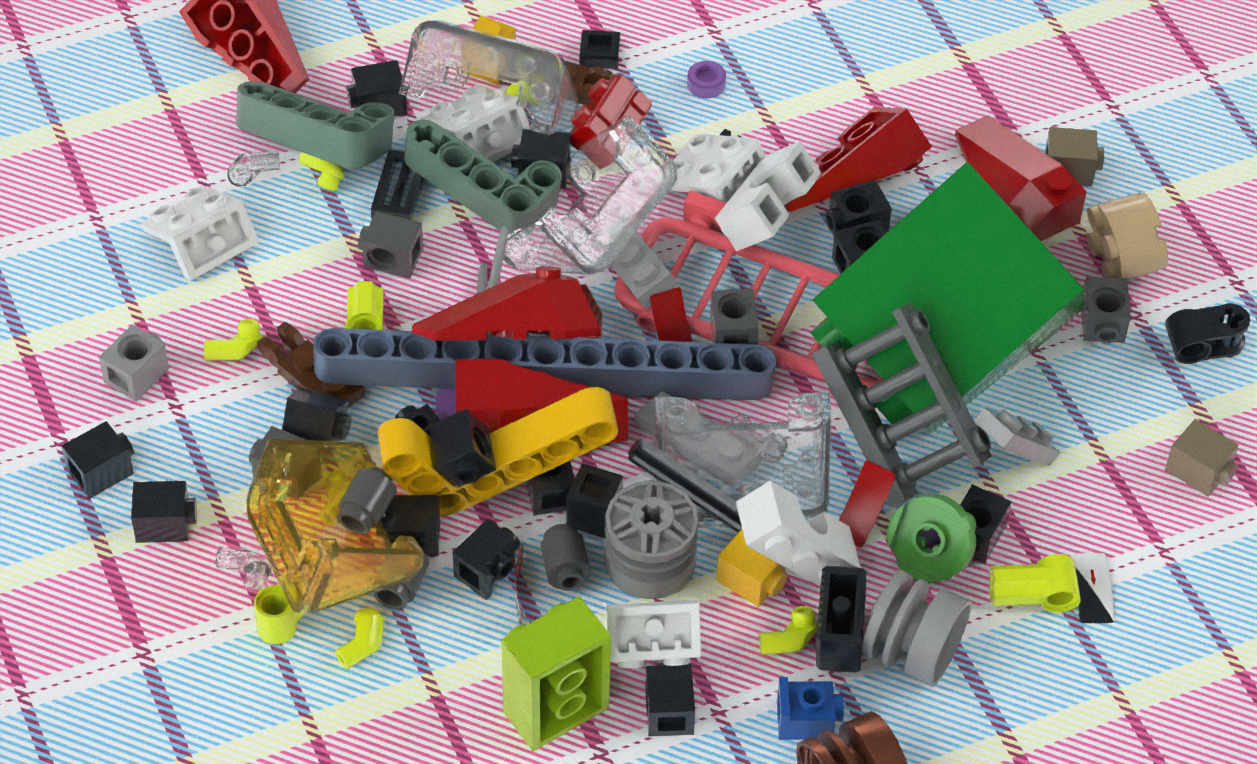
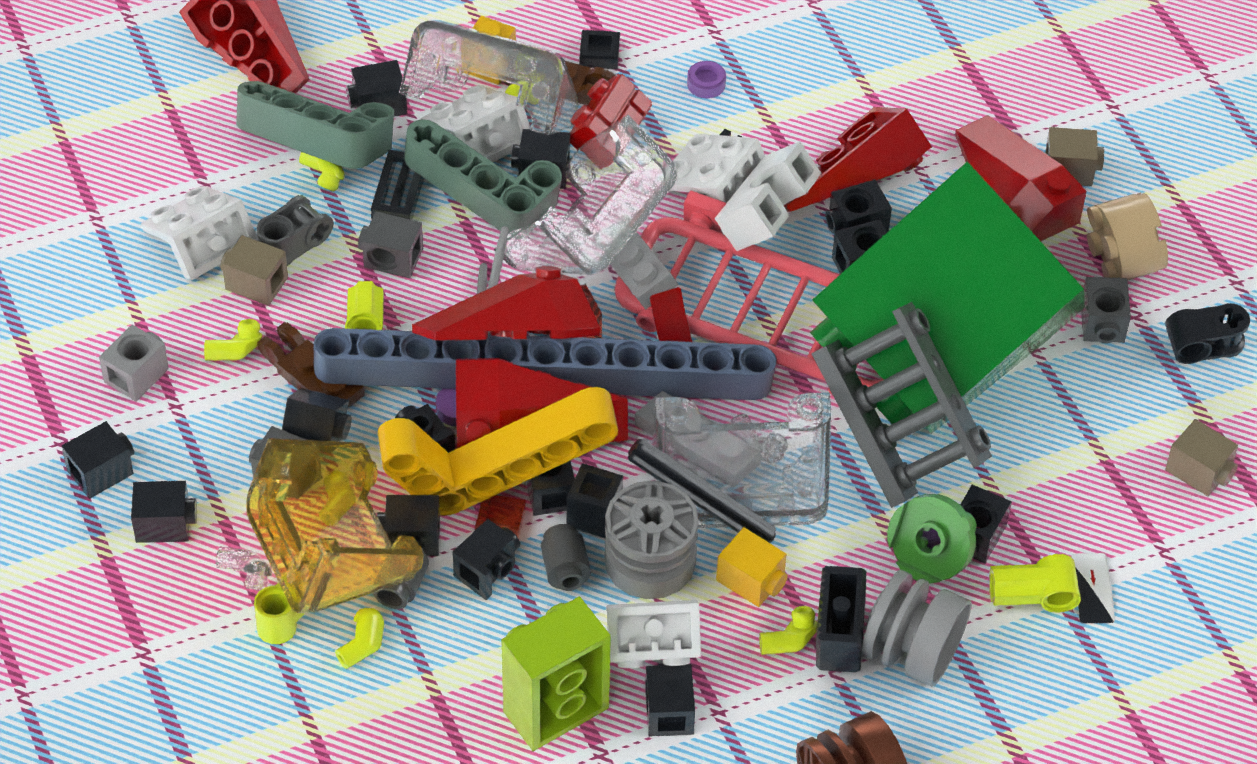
(249, 165): clear arm -> none
(254, 270): none -> dark tan brick
(293, 228): none -> dark grey piece
(366, 500): dark grey brick -> none
(462, 448): black brick -> none
(504, 512): none -> clear red tile
(518, 568): red sticker -> none
(734, 316): dark grey brick -> none
(779, 531): white arch -> none
(807, 708): blue brick -> none
(866, 501): red sticker -> none
(1018, 435): light grey plate -> none

